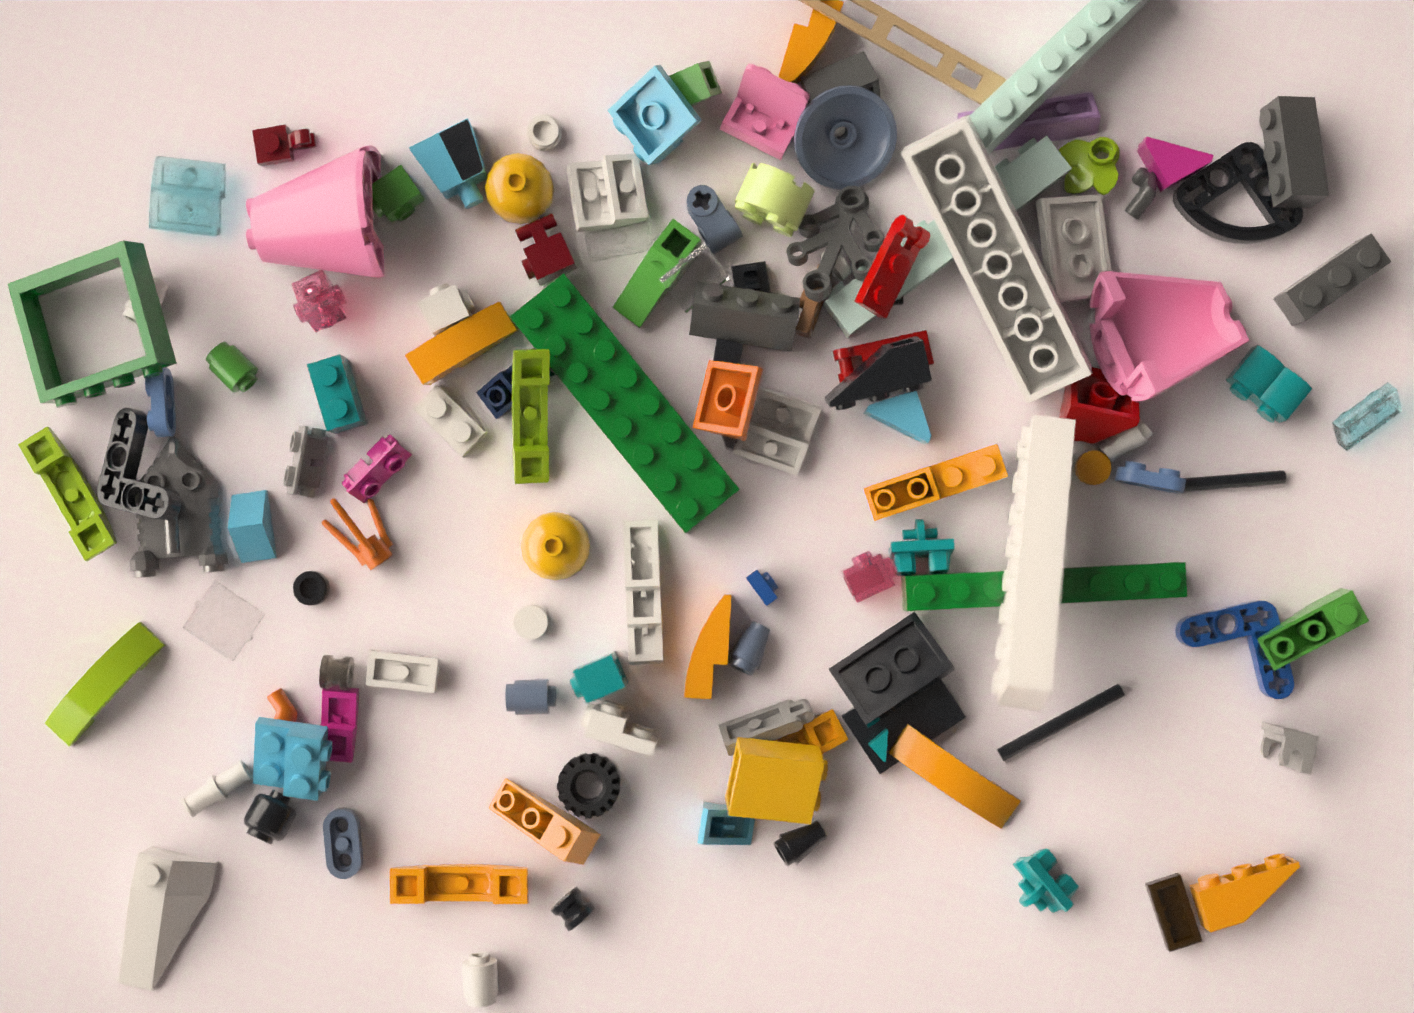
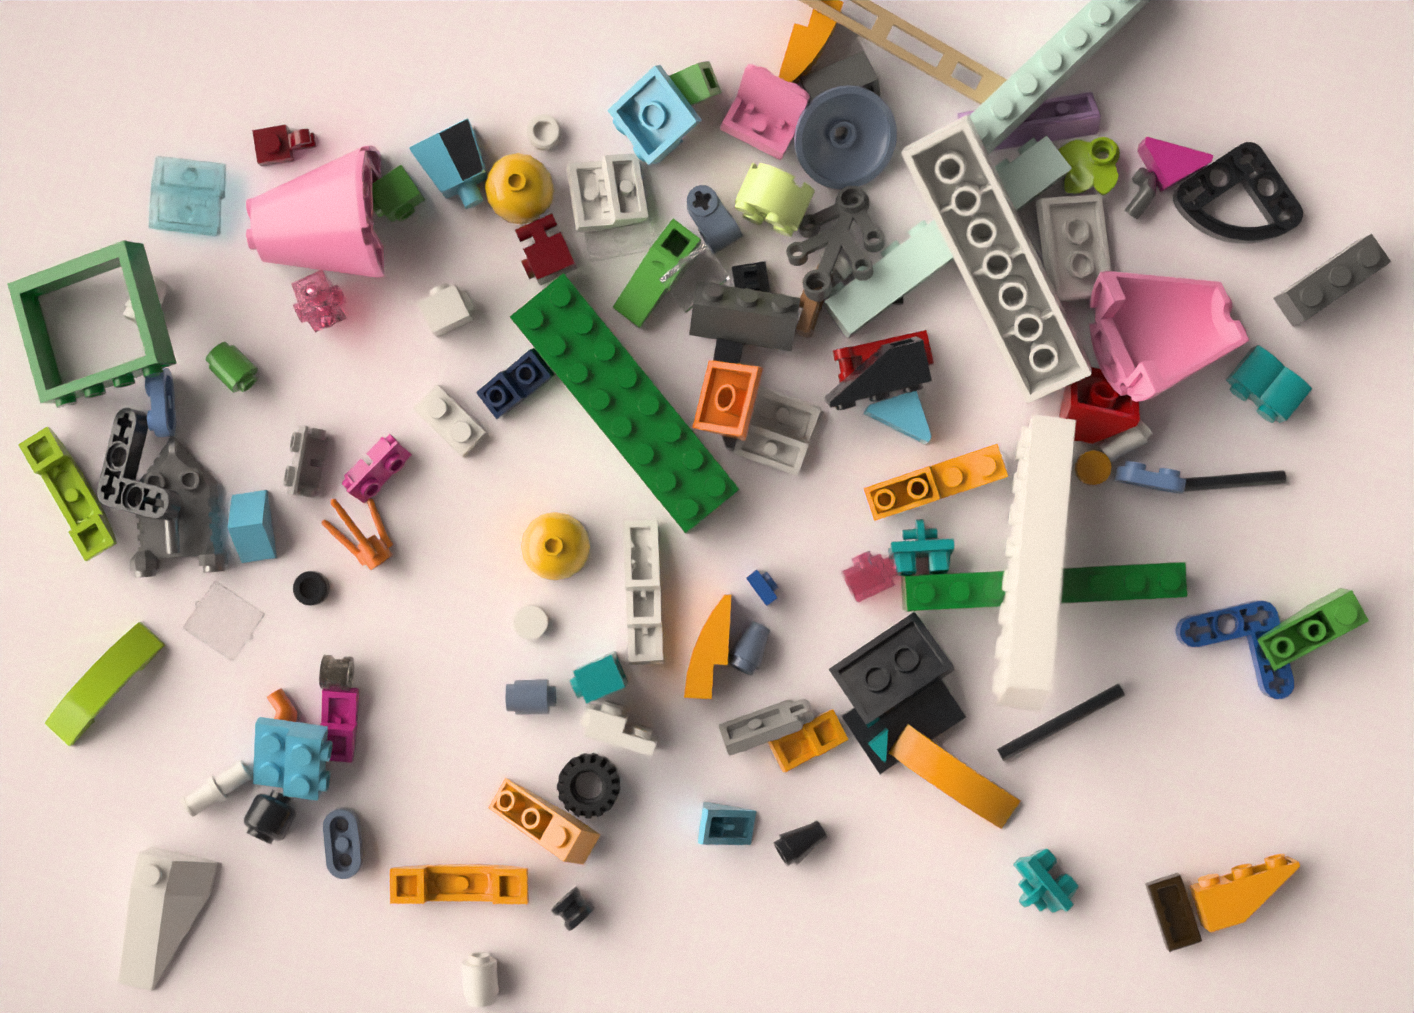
(337, 394): teal brick -> none
(402, 671): white plate -> none
(461, 343): light orange slope -> none
(530, 415): lime slope -> none
(775, 780): yellow brick -> none
(891, 266): red plate -> none
(1293, 152): dark grey brick -> none
(1296, 746): light grey hinge -> none
(1367, 416): clear light blue plate -> none

